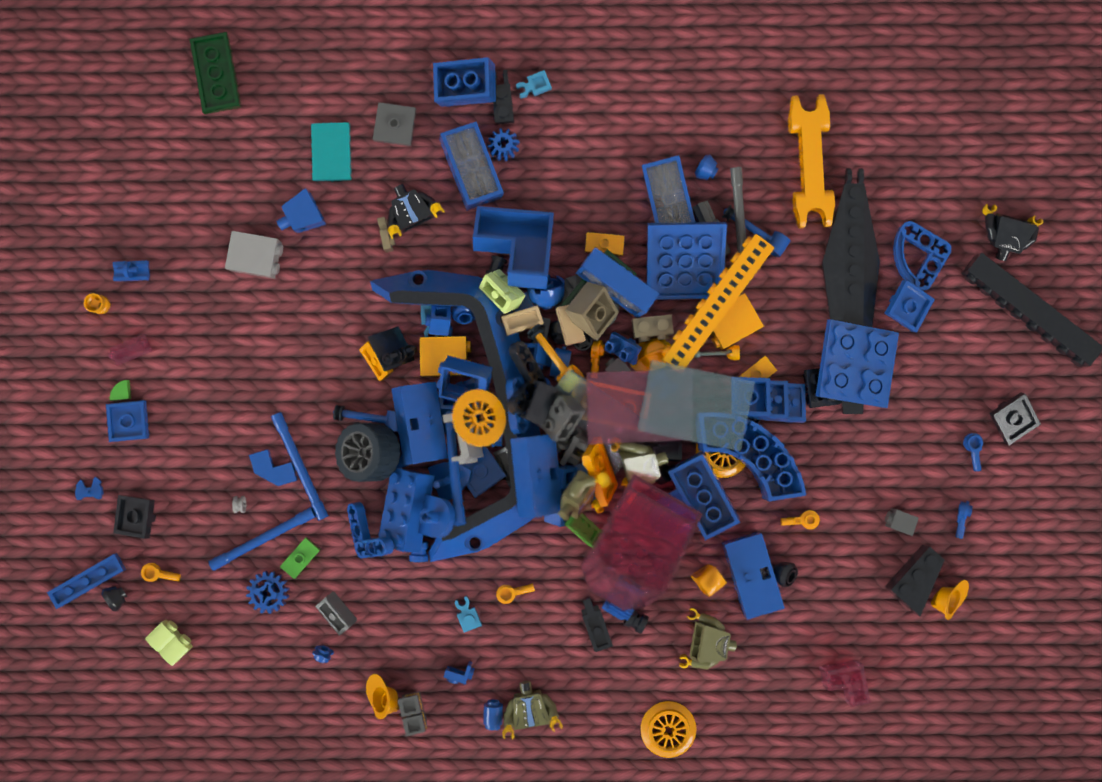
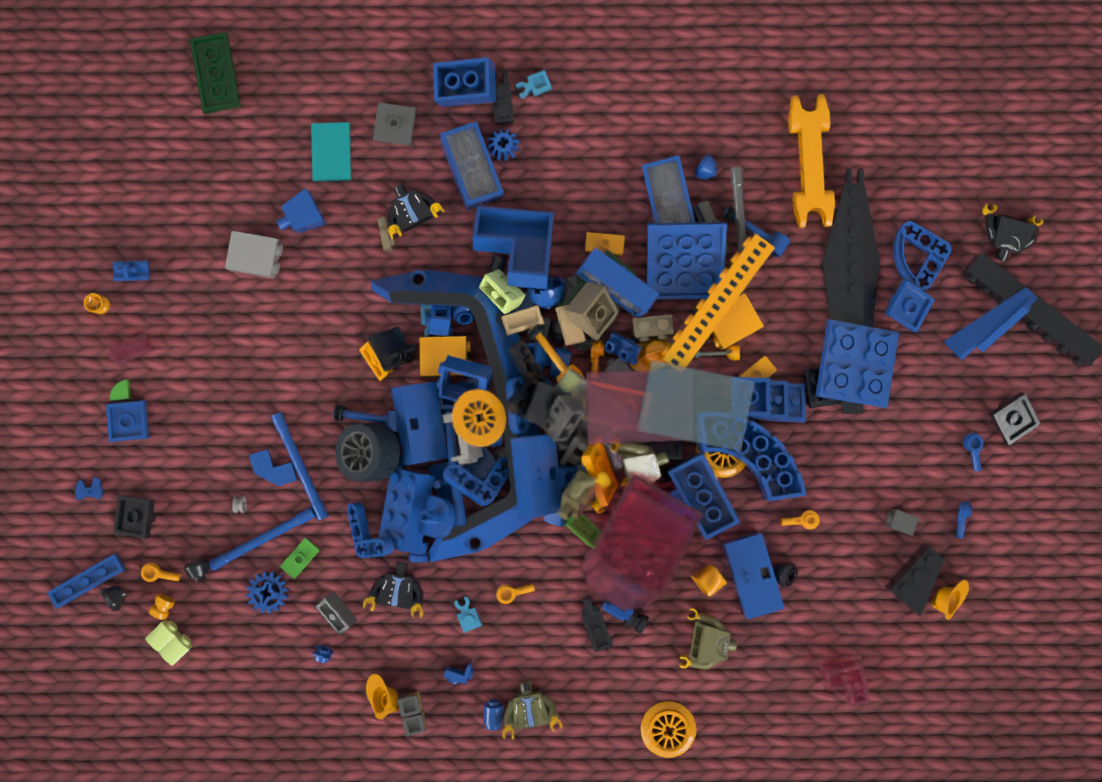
(161, 607): none -> light orange wheel
(197, 569): none -> black cone
(397, 590): none -> black torso
(485, 486): none -> blue beam
(991, 325): none -> blue wedge

